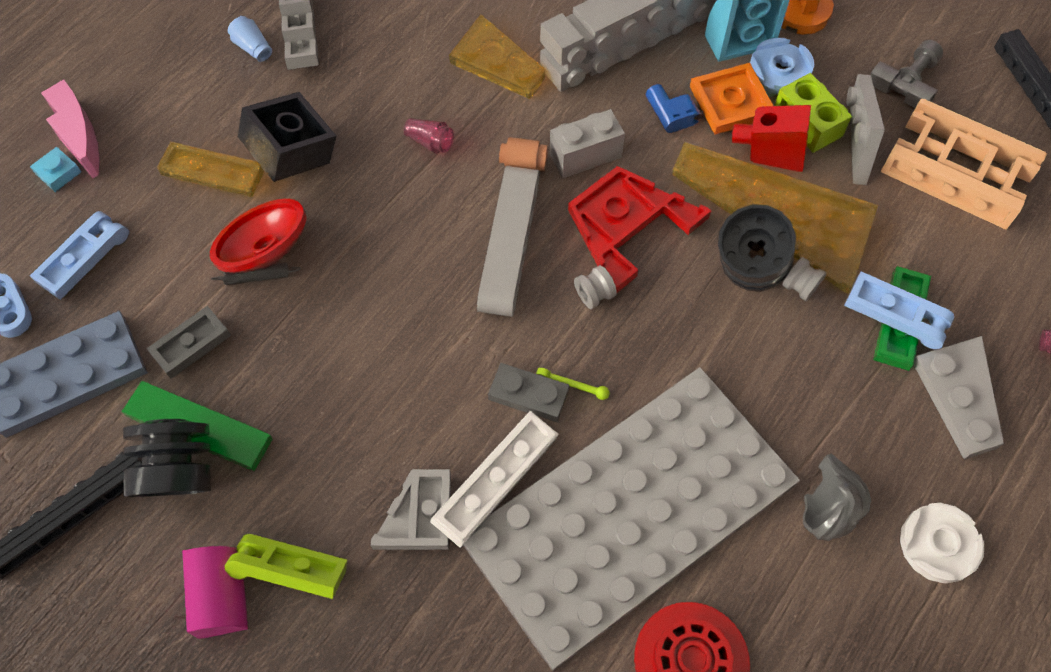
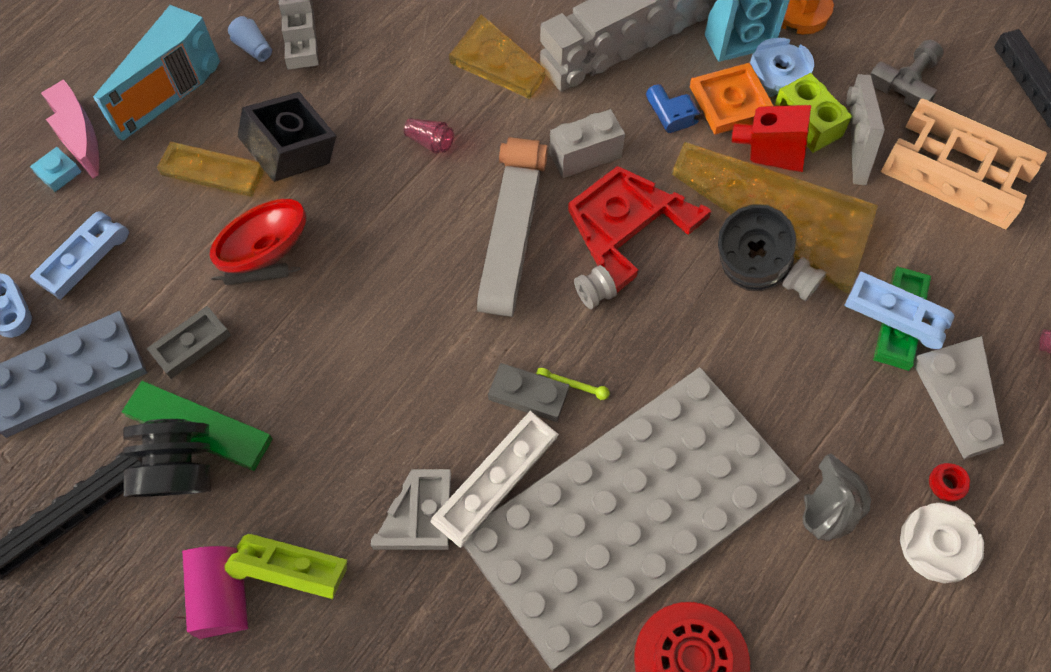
(158, 71): none -> medium azure slope
(956, 475): none -> red plate

